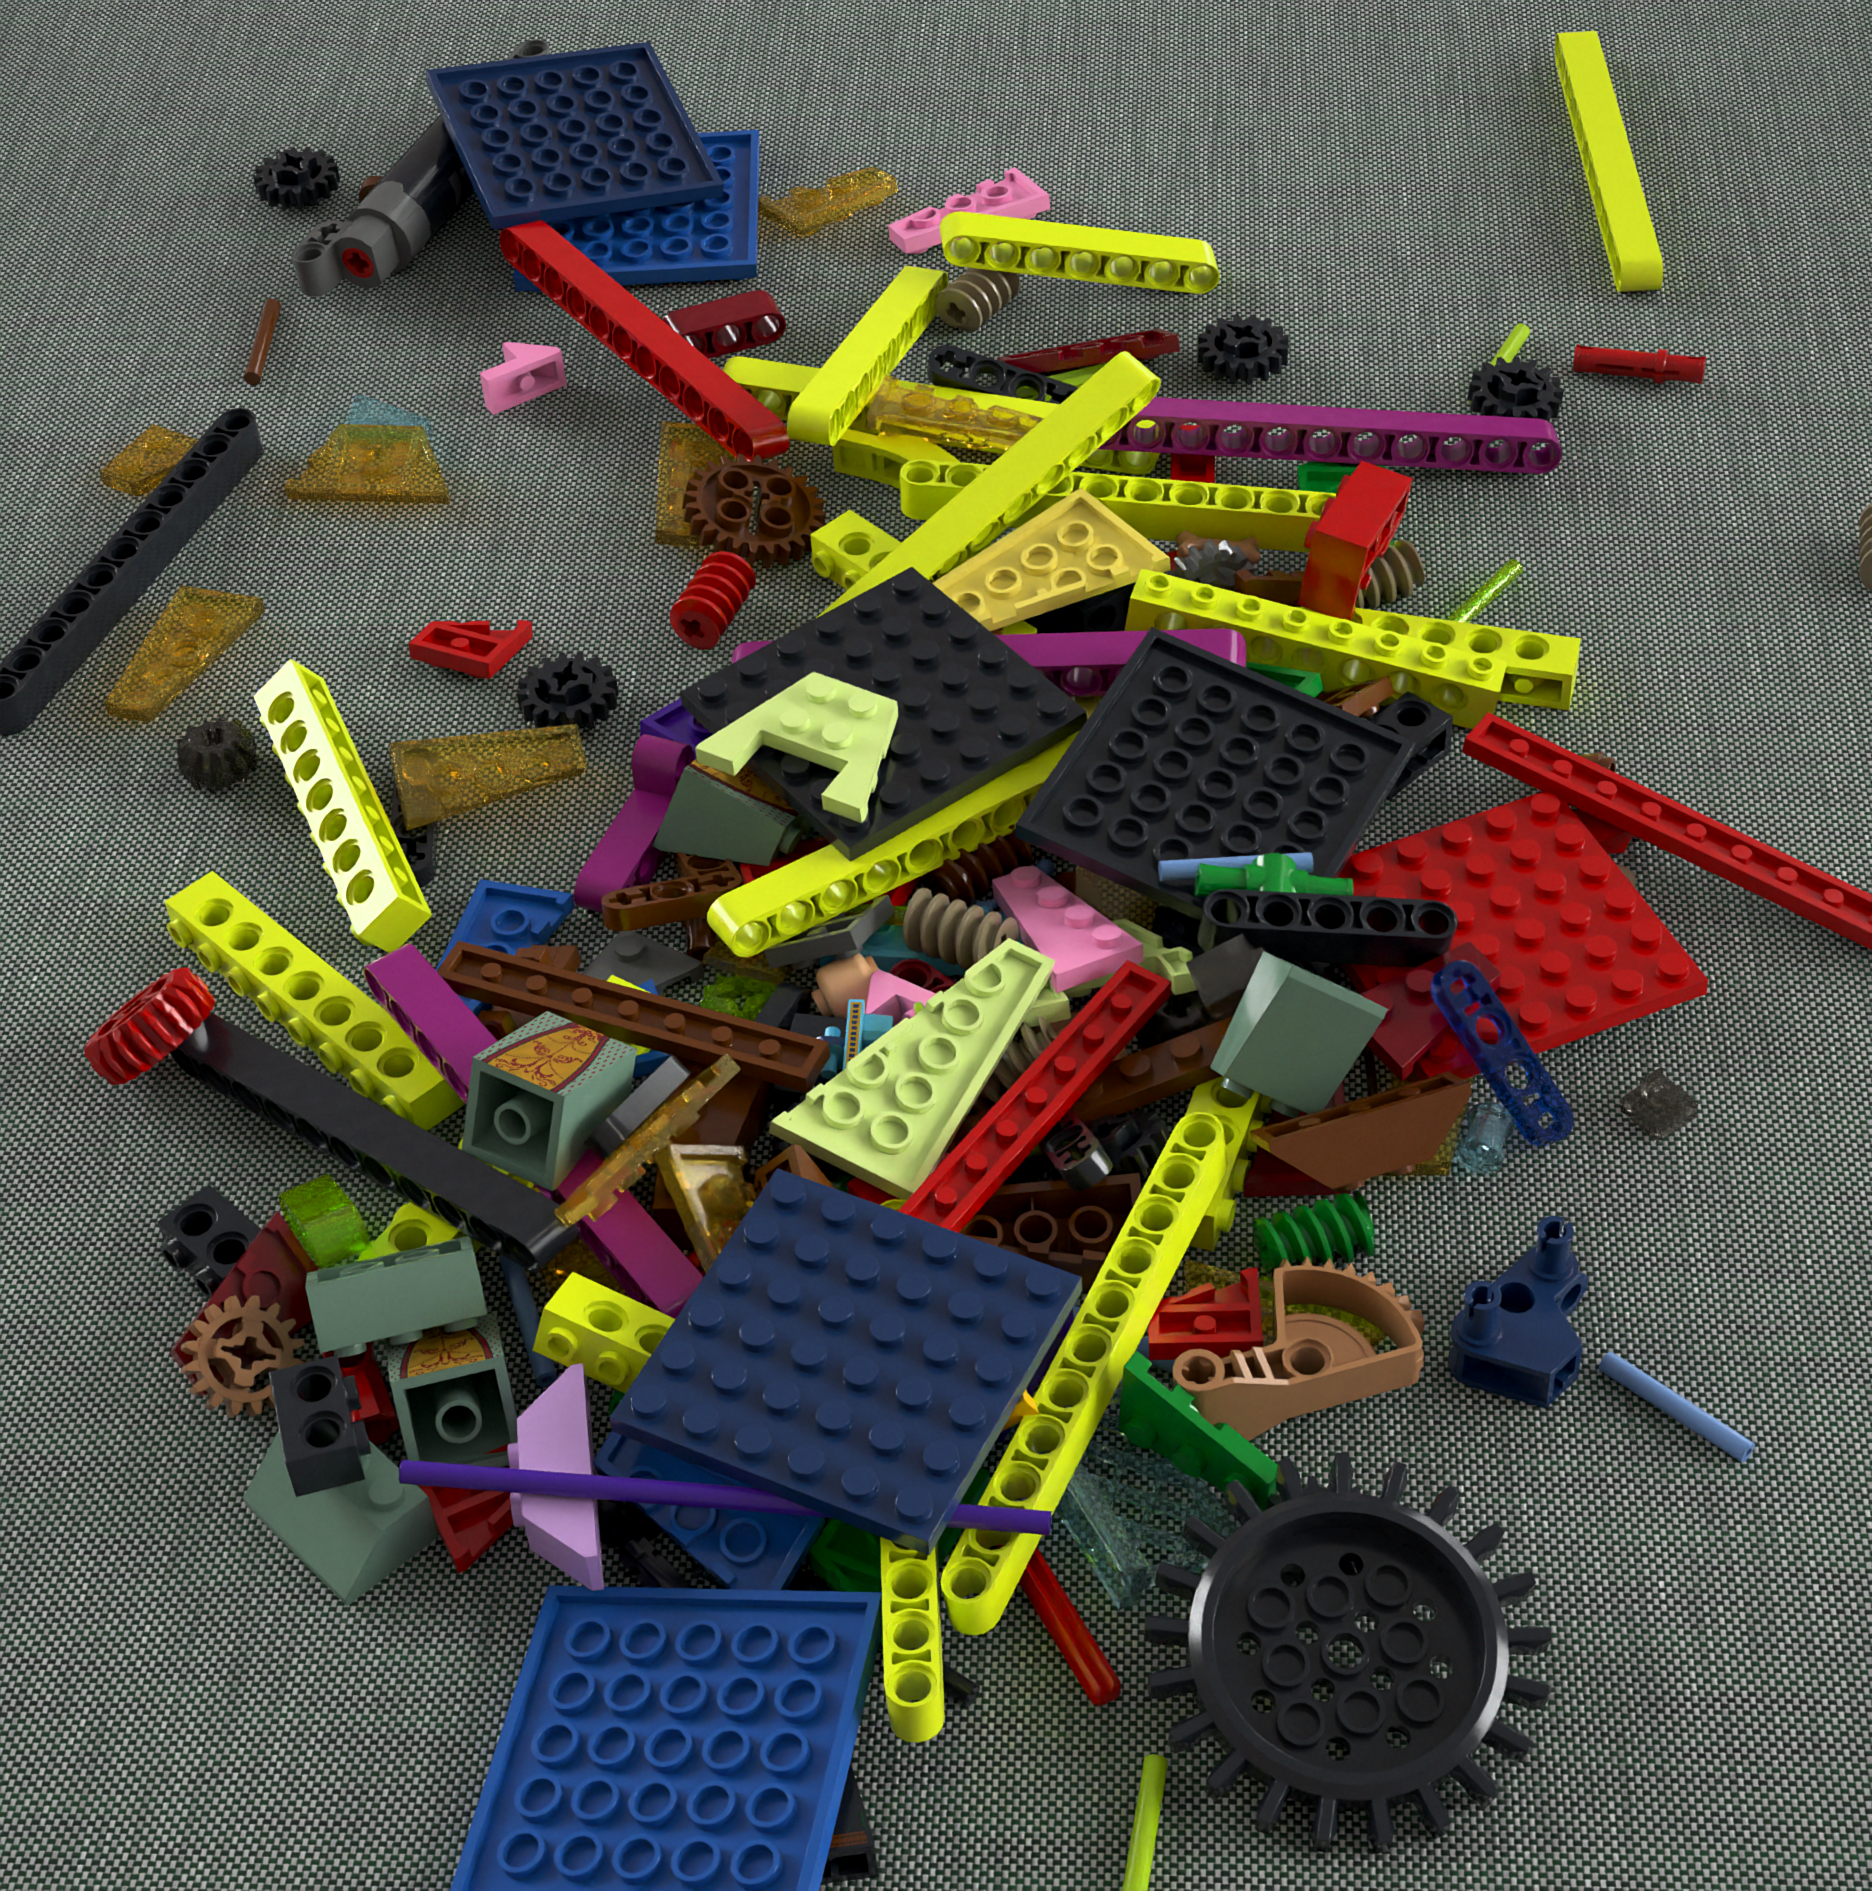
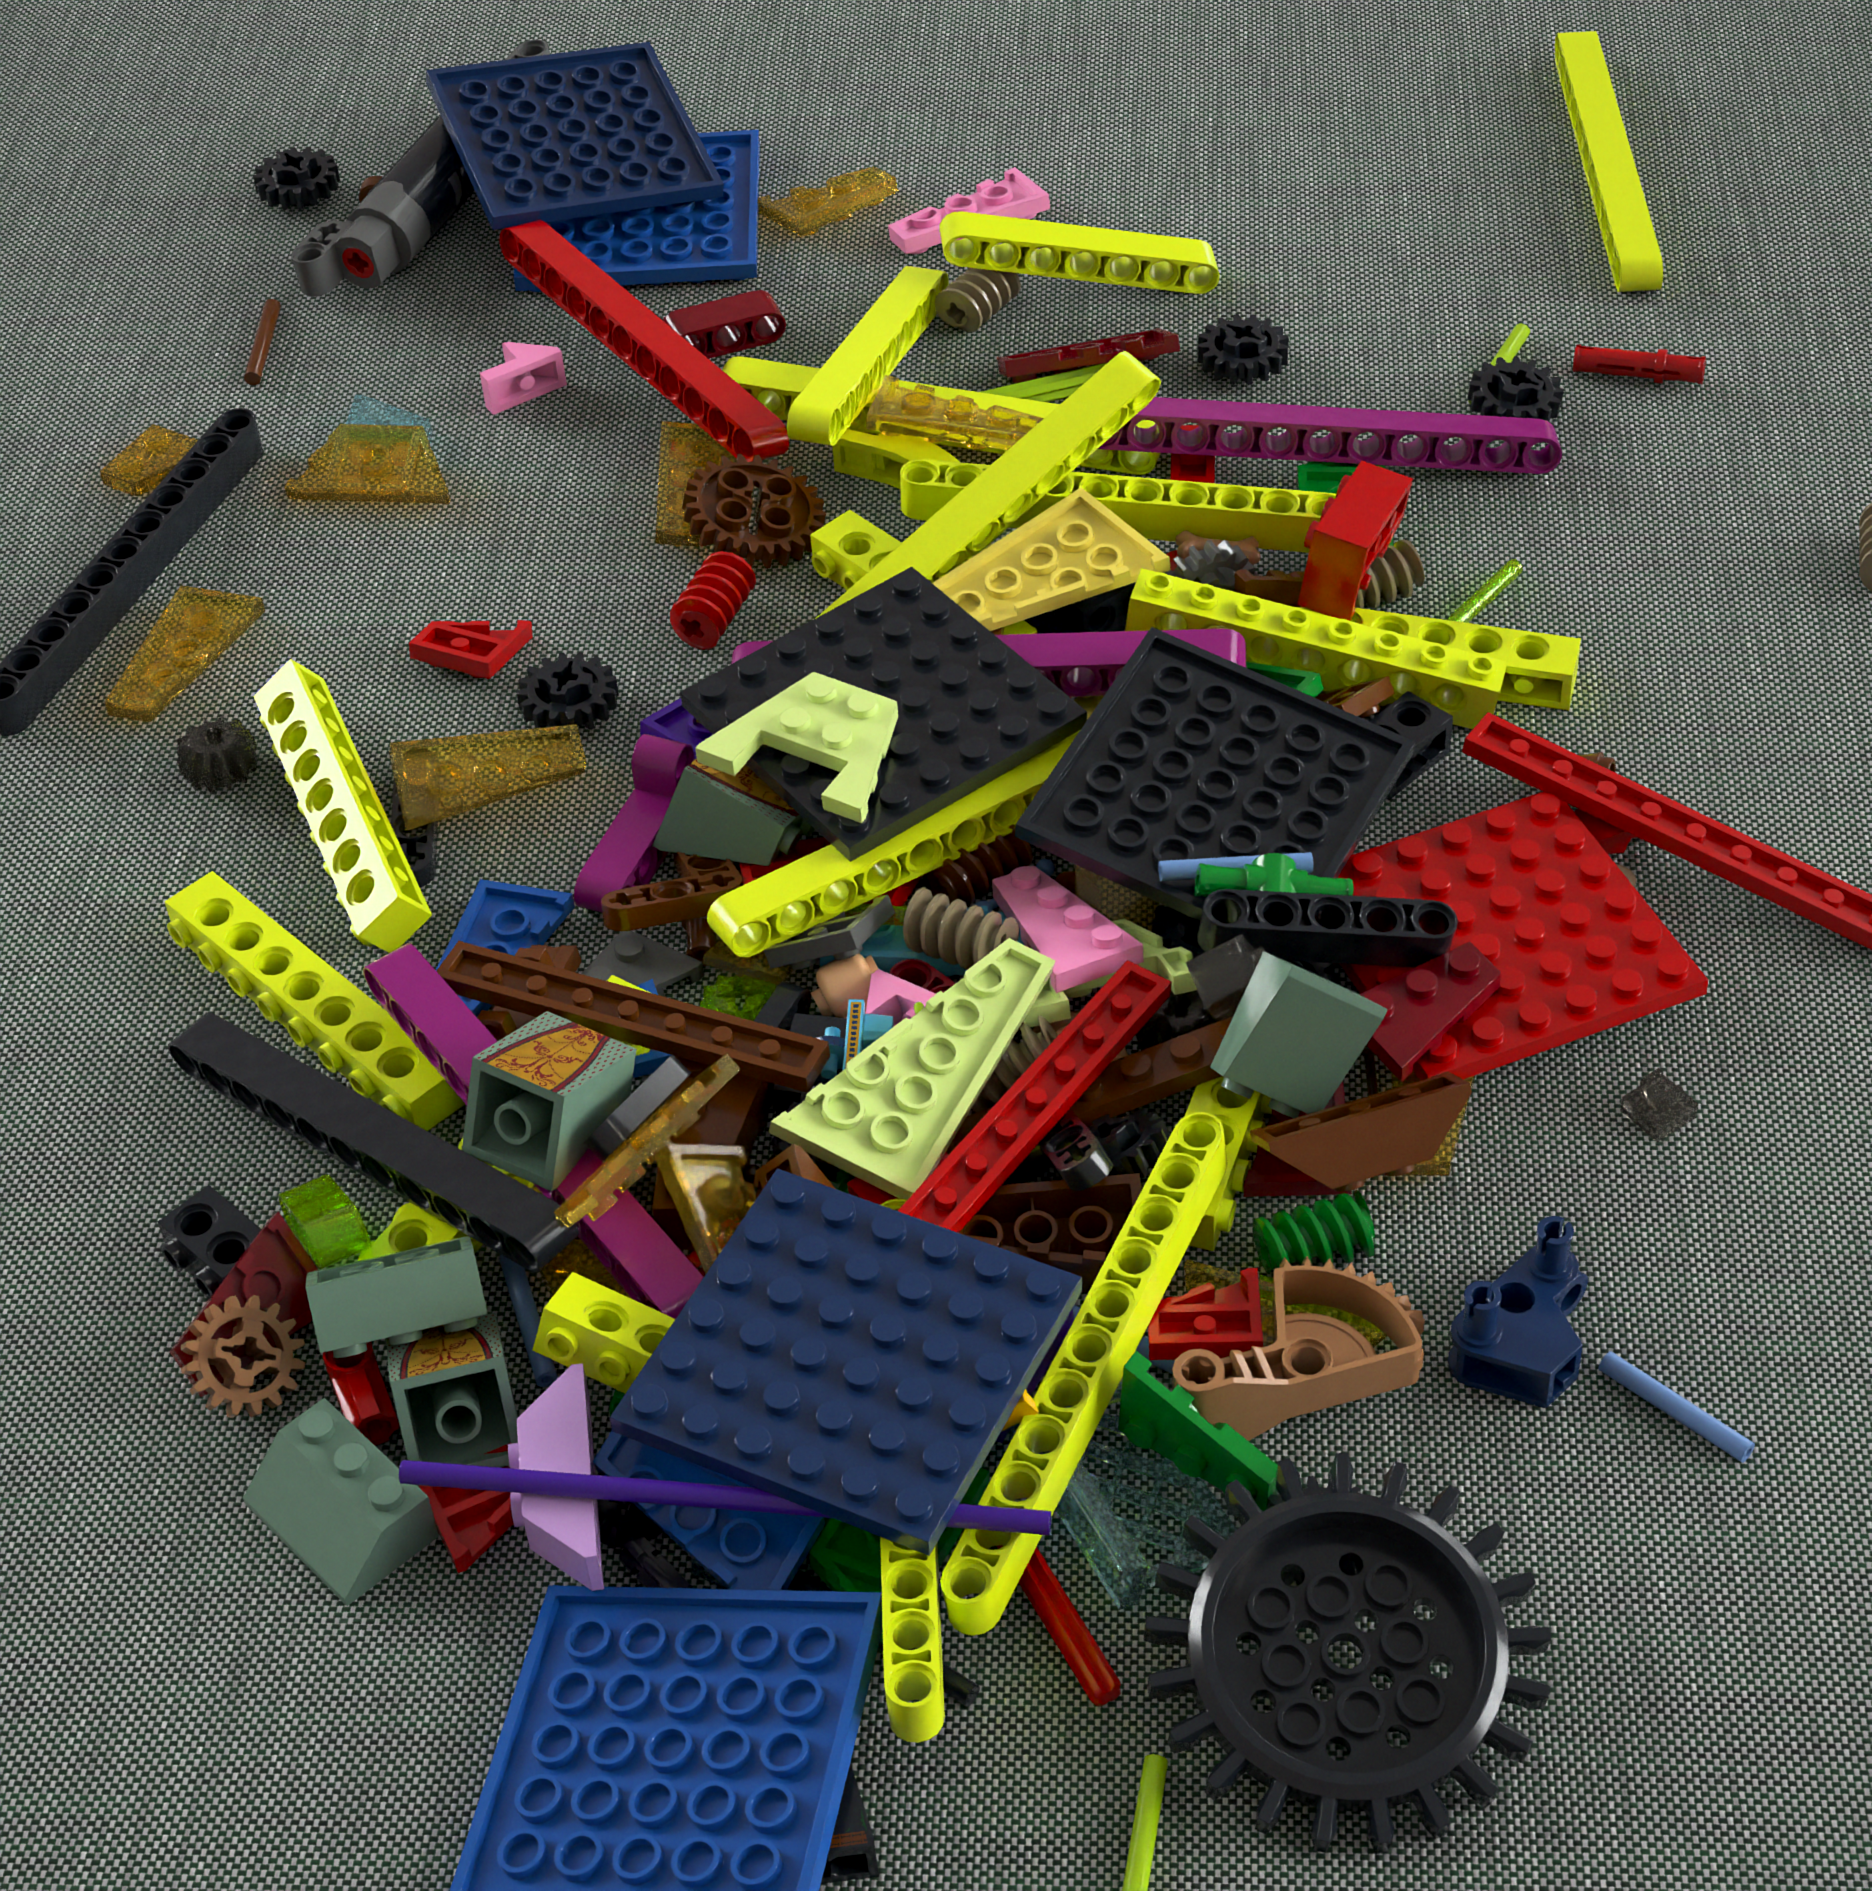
(149, 1026): red gear -> none
(317, 1425): black brick -> none
(1009, 376): black beam -> none
(1484, 1142): clear light blue bush -> none
(1493, 1058): clear blue beam -> none

